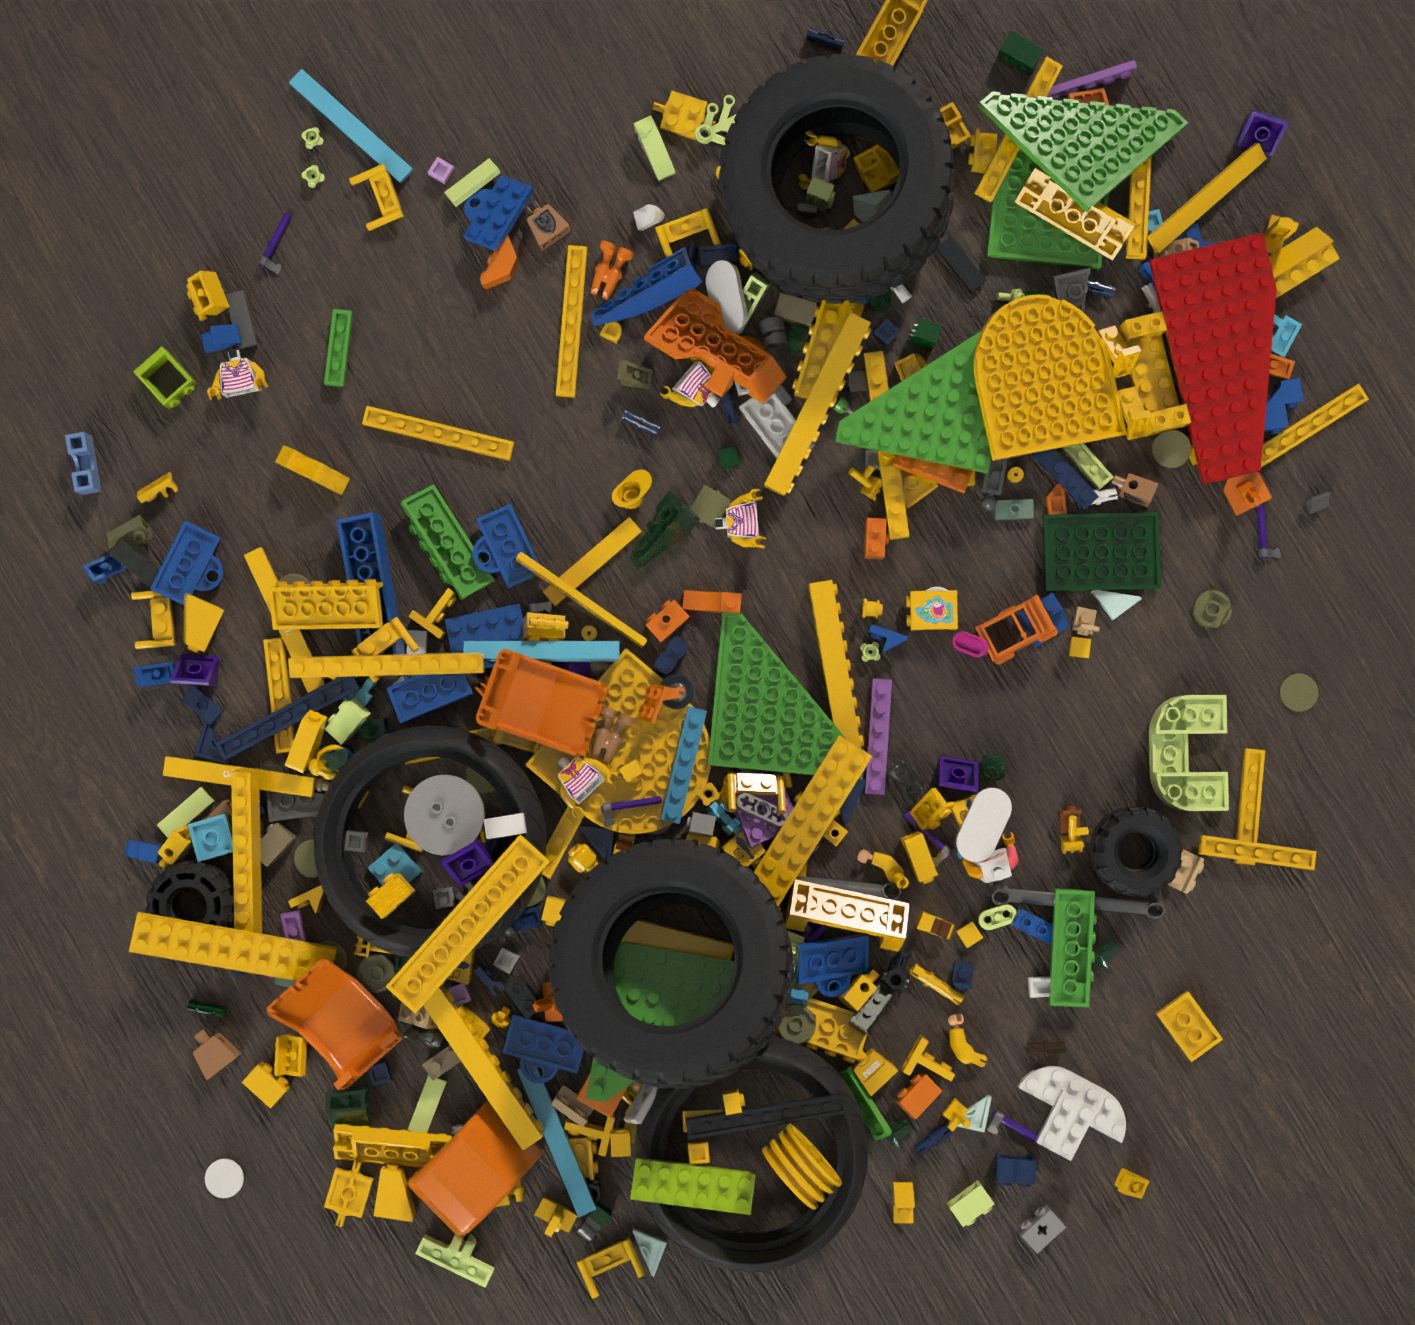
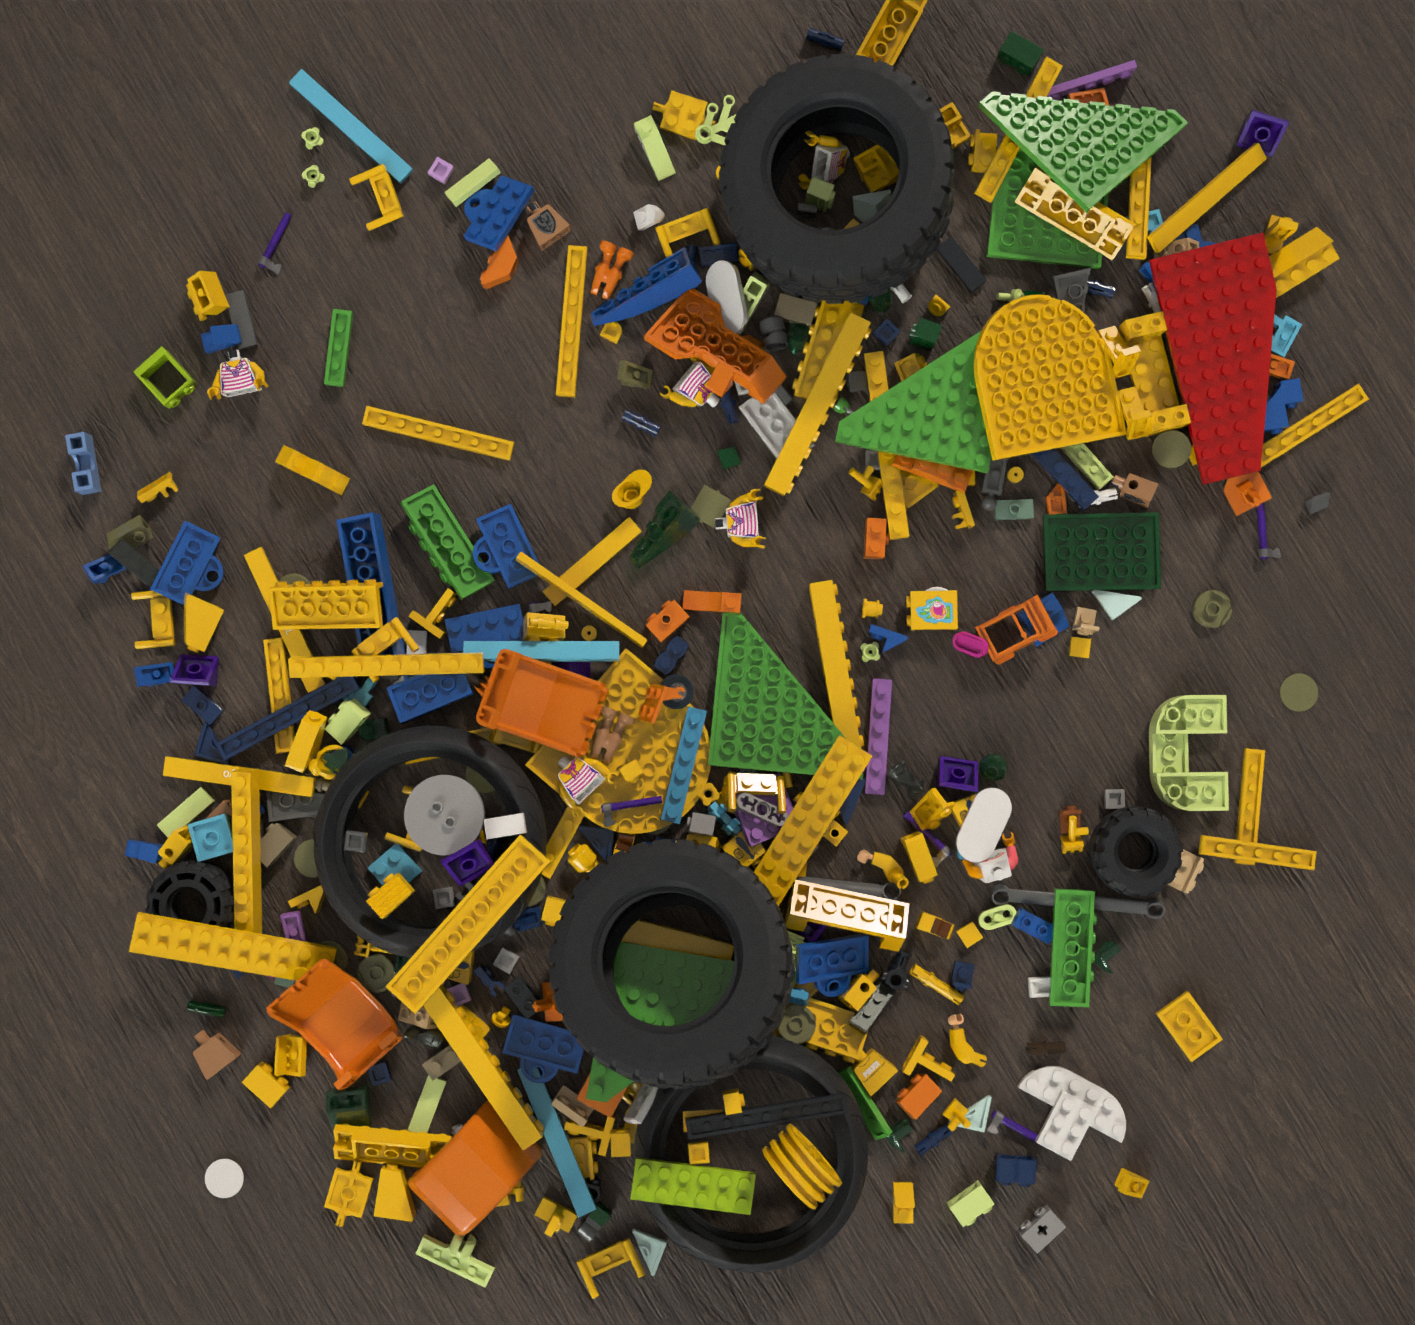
(938, 306): none -> yellow plate
(960, 501): none -> yellow plate
(1114, 798): none -> light grey tile

